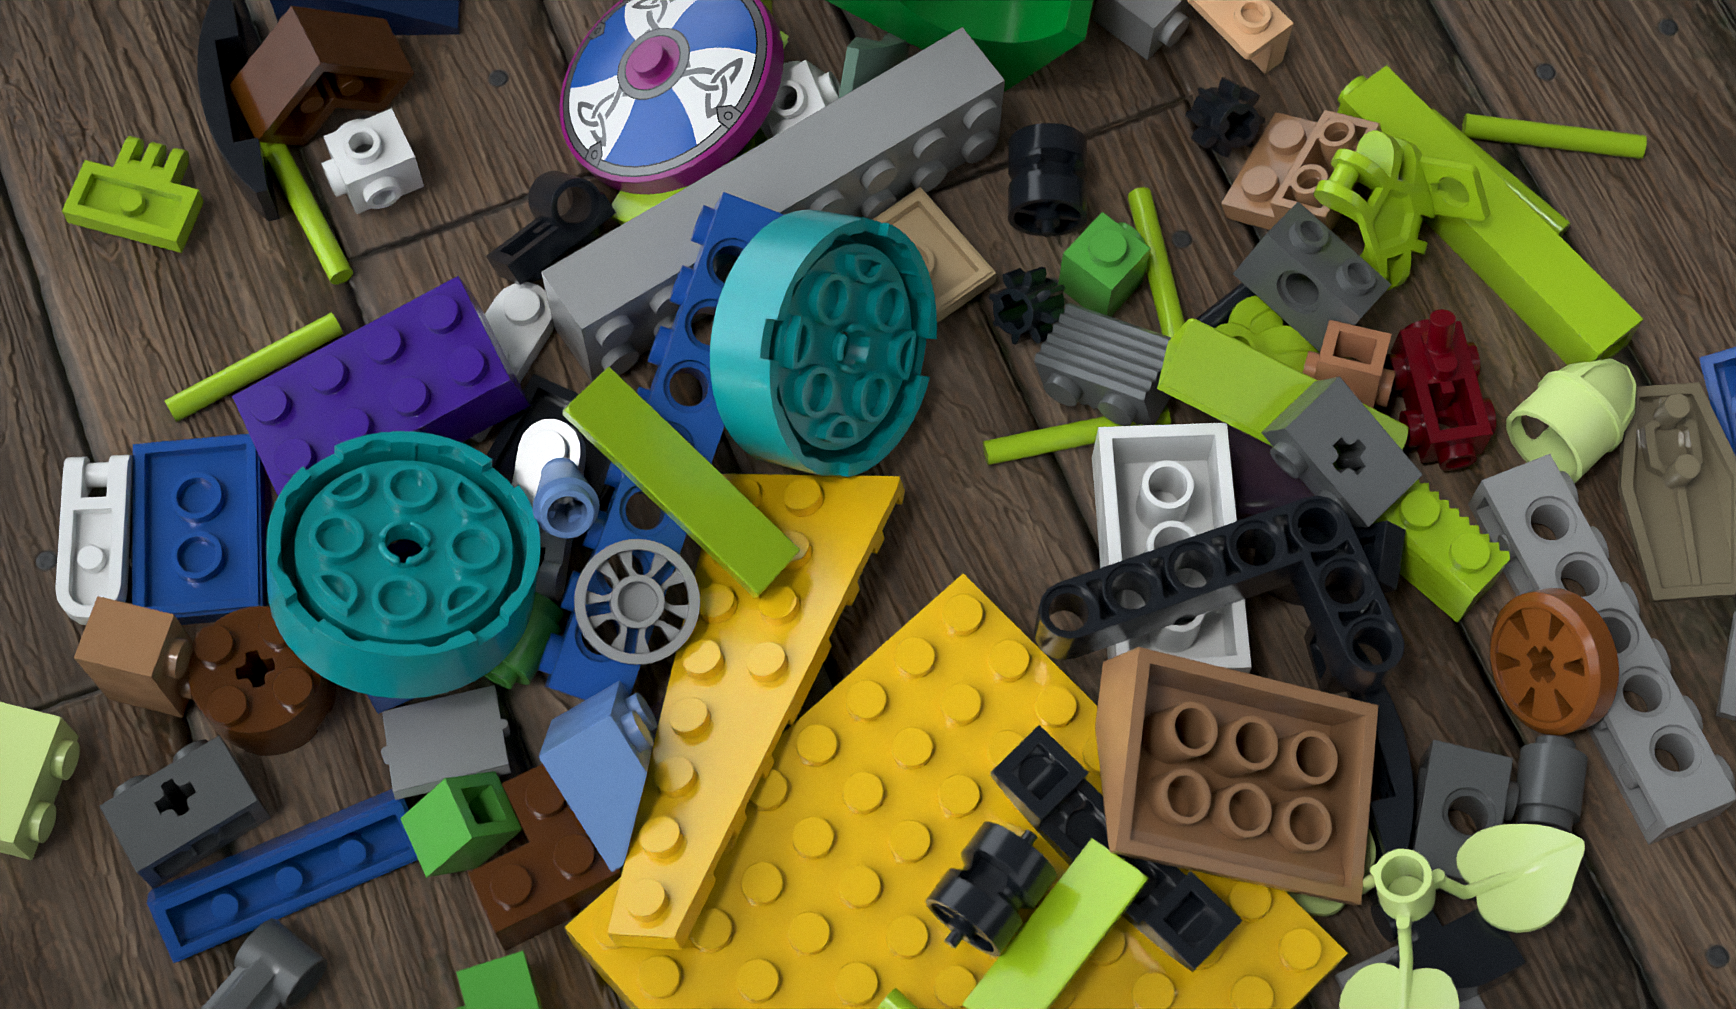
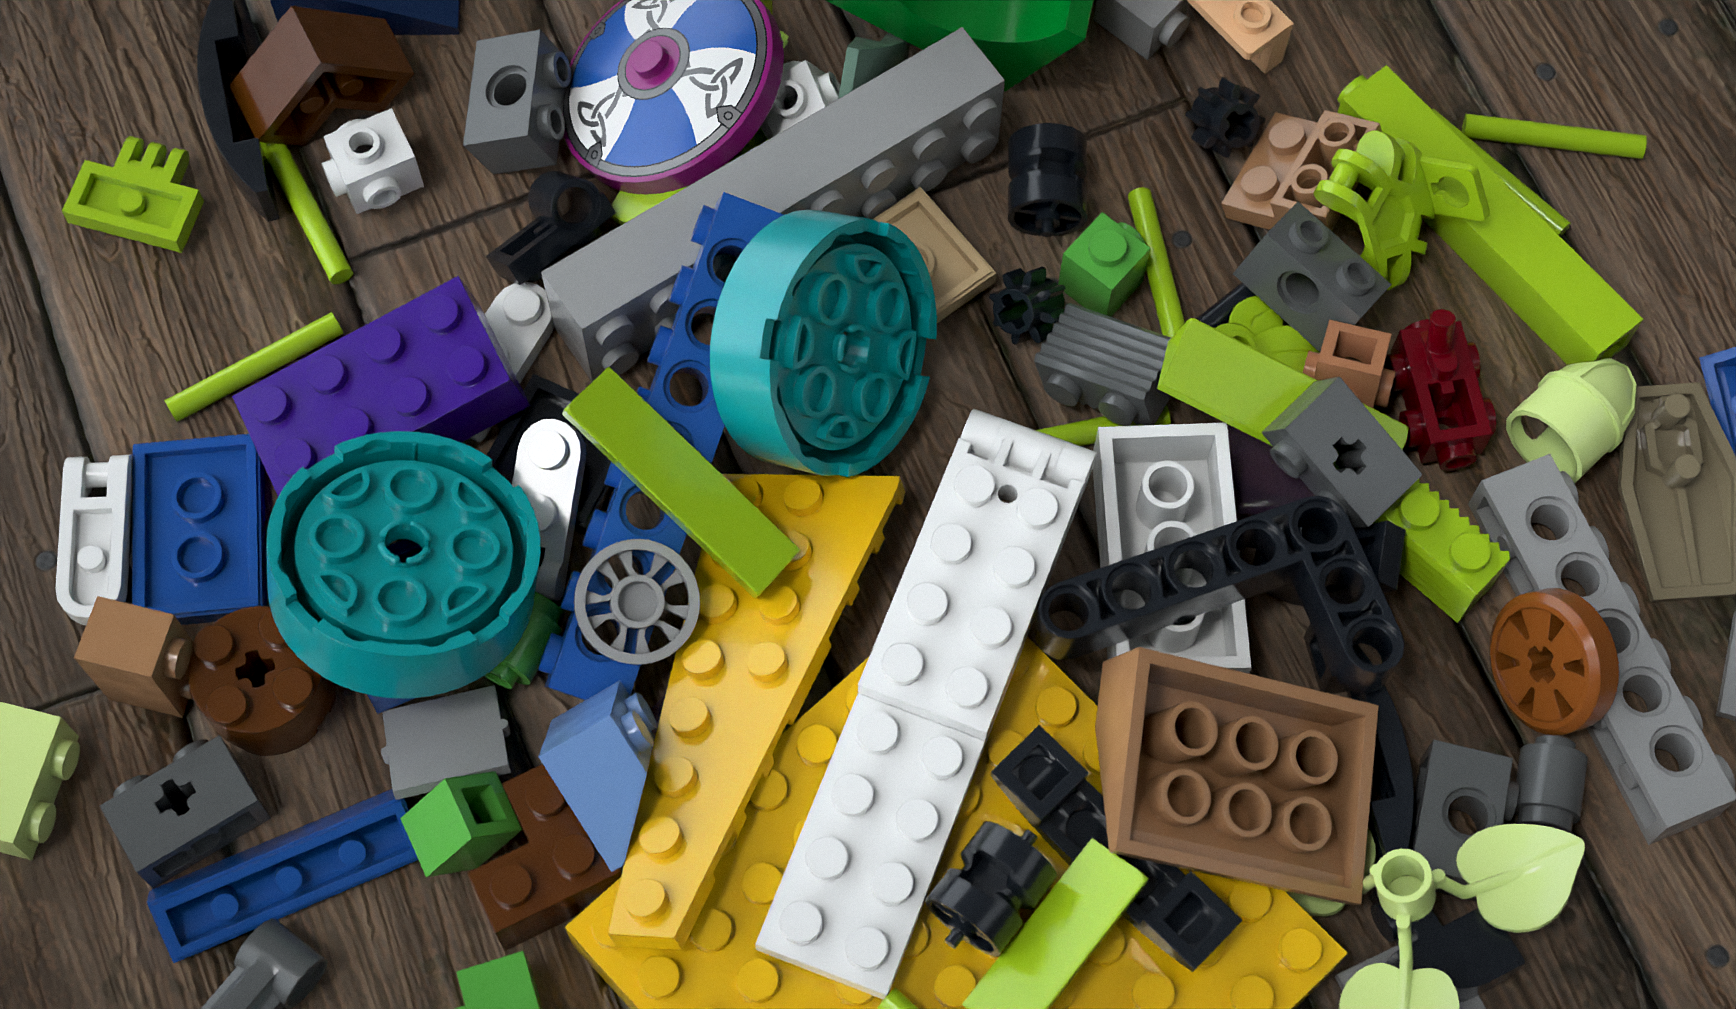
(516, 102): none -> dark grey brick
(564, 500): medium blue cone -> none
(926, 704): none -> white hinge

